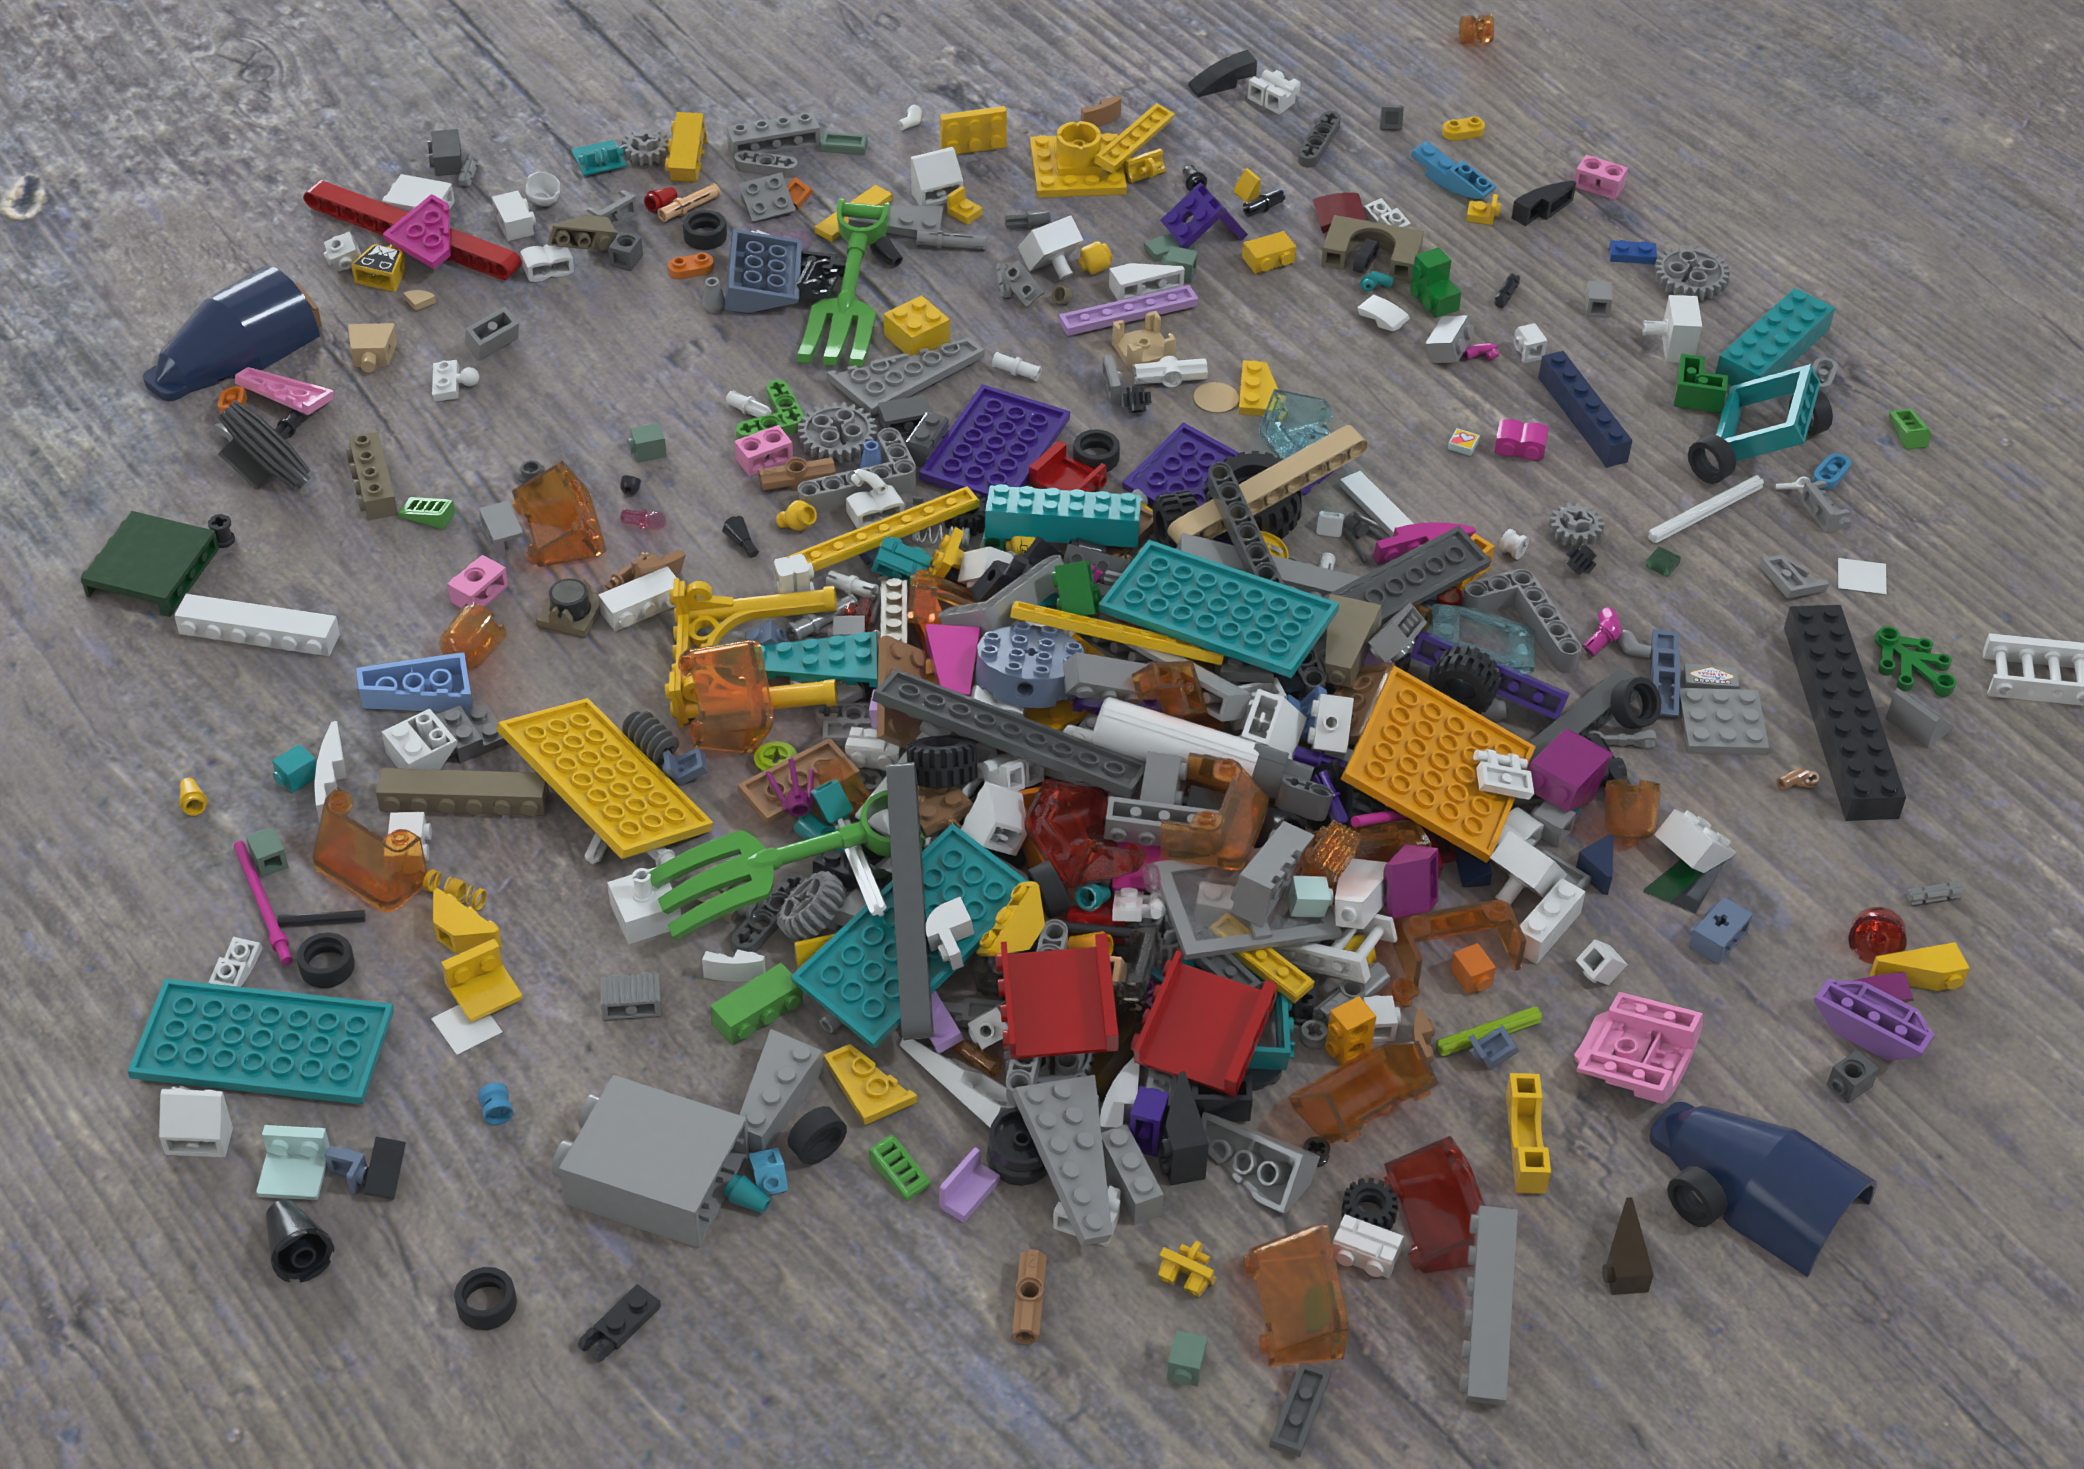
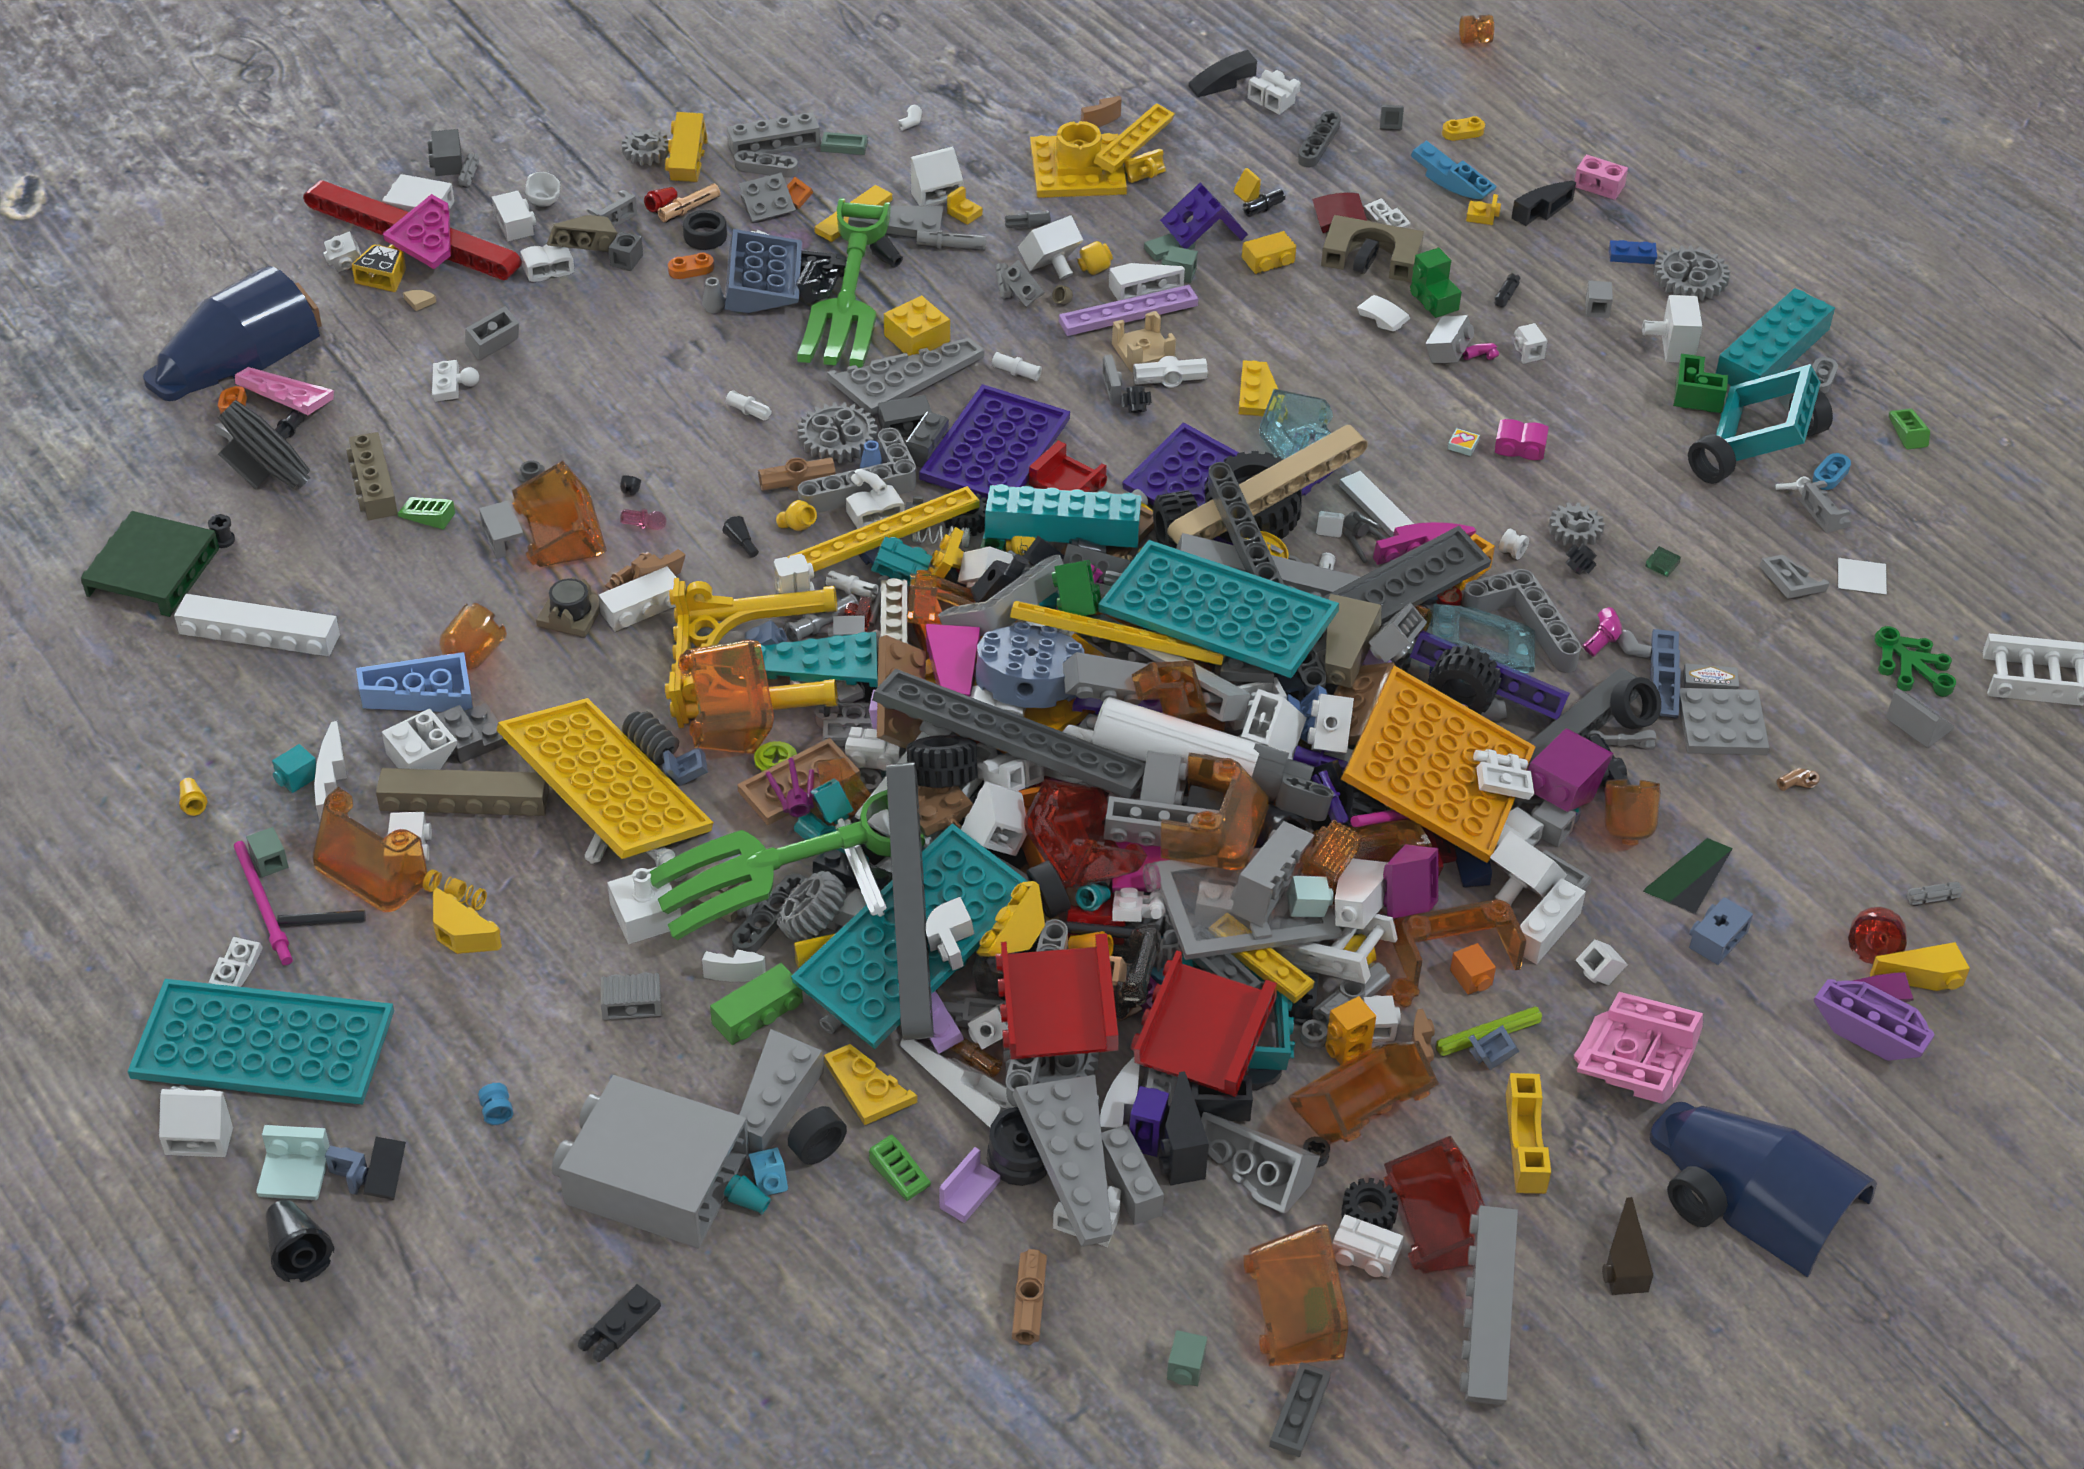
(325, 976): black tyre -> none
(372, 344): tan torso -> none
(462, 1033): white sticker -> none
(478, 583): bright pink brick -> none
(480, 981): yellow bracket -> none
(482, 1278): black tyre -> none
(599, 157): teal hinge -> none
(647, 442): sand green brick -> none
(763, 450): bright pink brick -> none
(780, 417): bright green beam -> none
(974, 130): yellow plate -> none
(1093, 439): black tyre -> none
(1109, 1064): dark brown slope -> none
(1193, 177): black cone -> none
(1199, 1275): yellow hips -> none
(1216, 397): tan sticker -> none
(1375, 278): teal arm -> none
(1585, 409): dark blue brick -> none
(1598, 863): dark blue slope -> none
(1694, 840): white slope -> none
(1705, 509): white axle -> none
(1844, 713): black brick -> none
(1852, 1076): dark grey brick -> none

